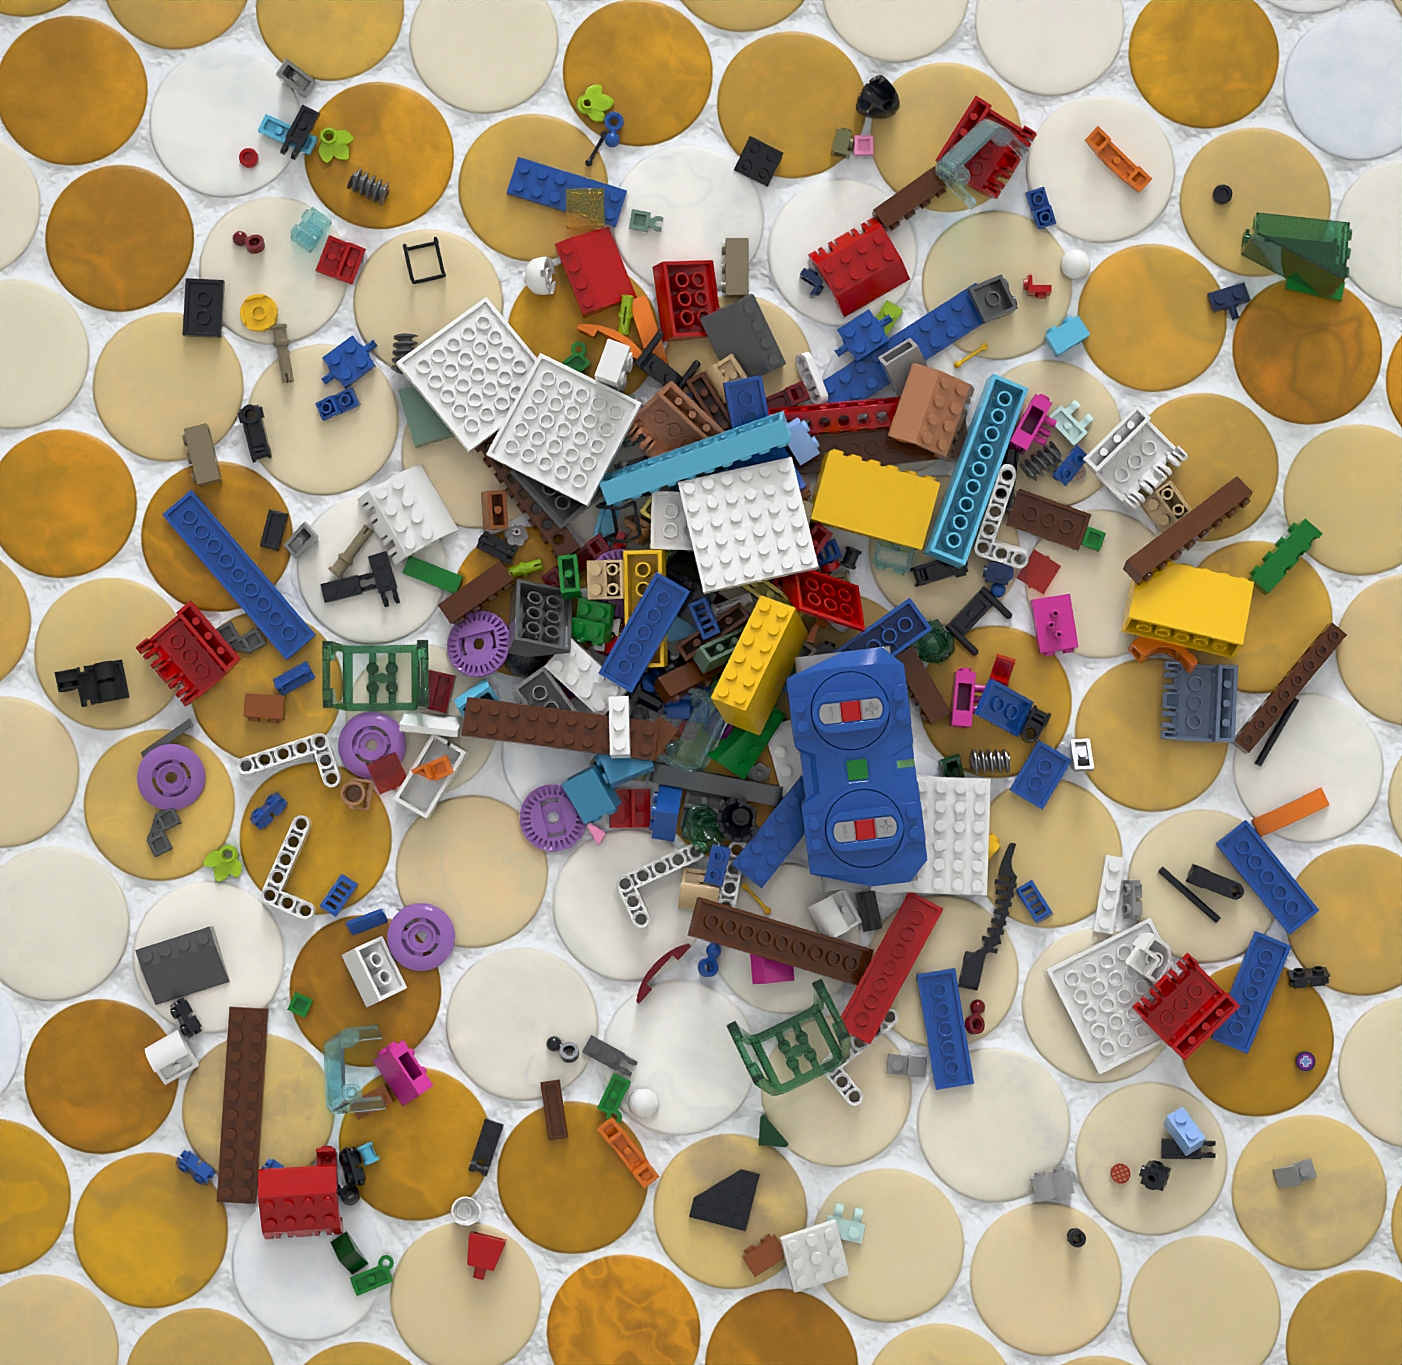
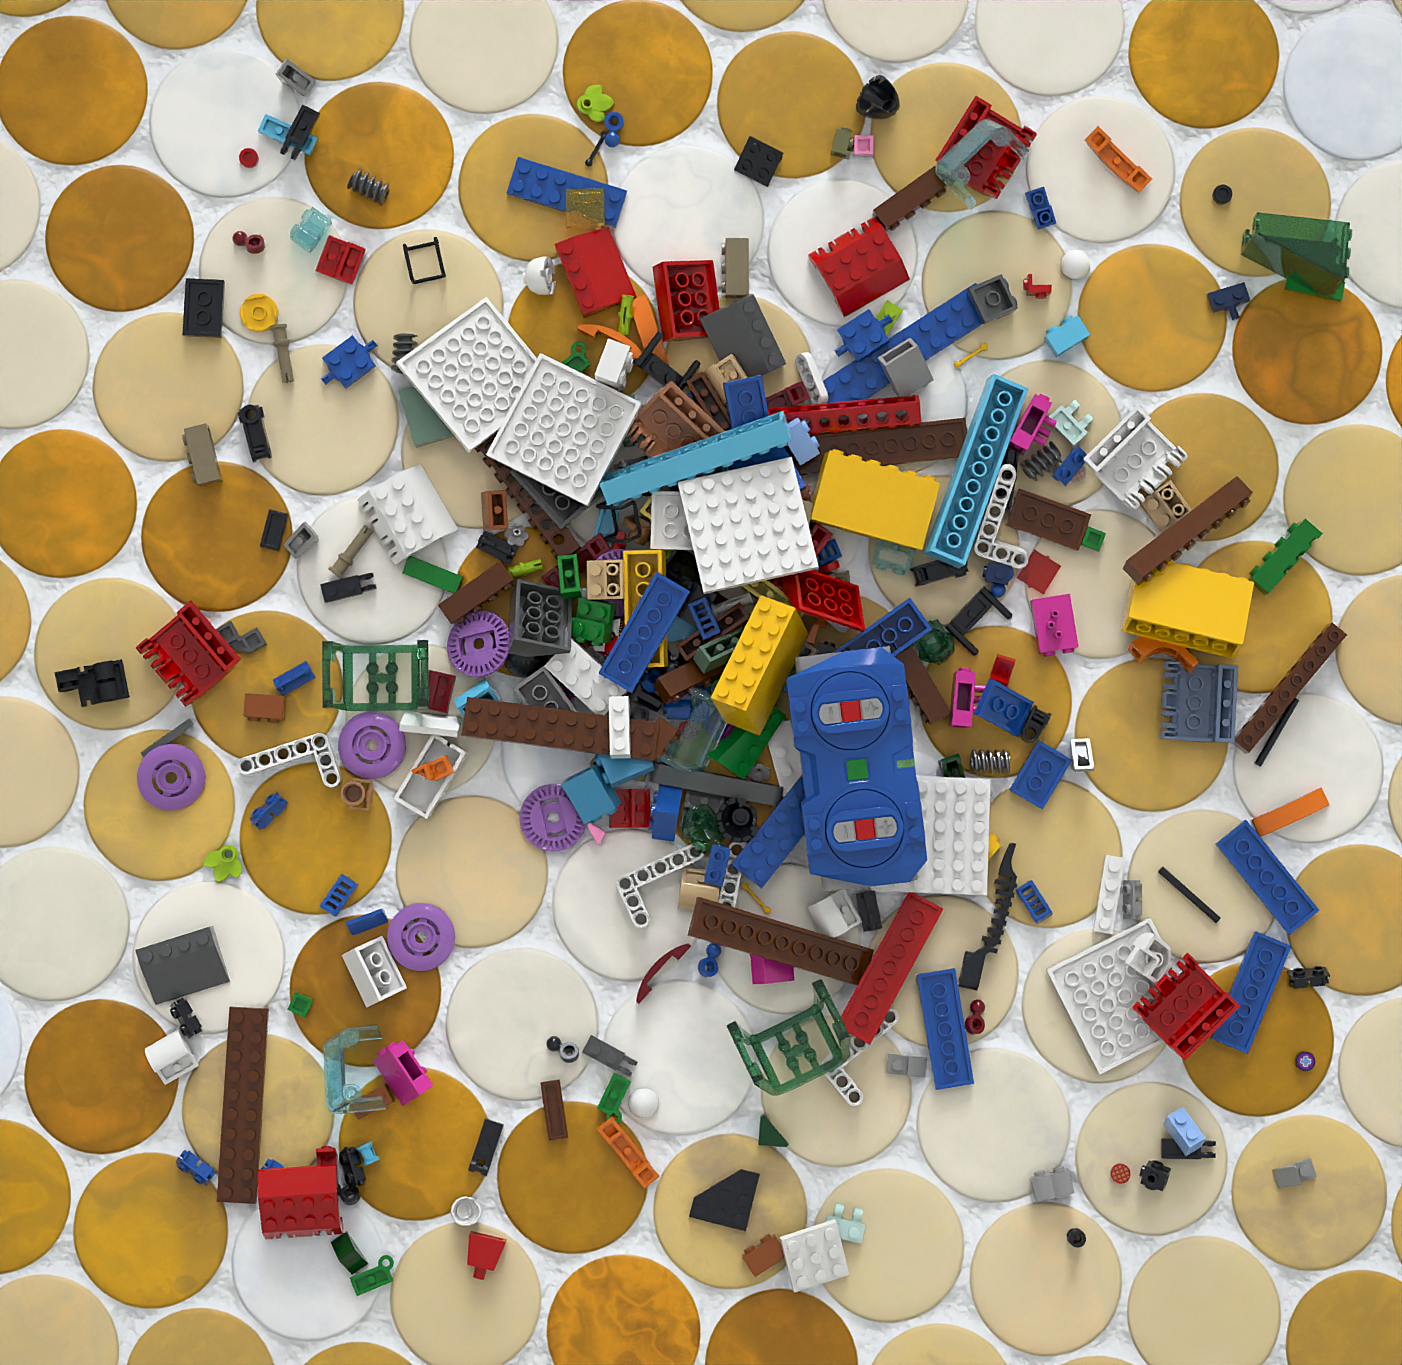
(157, 837): dark grey tile -> none
(239, 575): blue plate -> none
(286, 870): white beam -> none
(337, 146): lime plate -> none
(337, 404): blue slope -> none
(384, 576): black hinge -> none
(387, 772): clear red piece -> none
(641, 221): sand green plate -> none
(811, 277): dark blue bracket -> none
(850, 557): black bush -> none
(931, 410): nougat slope -> none
(1206, 879): black piece -> none

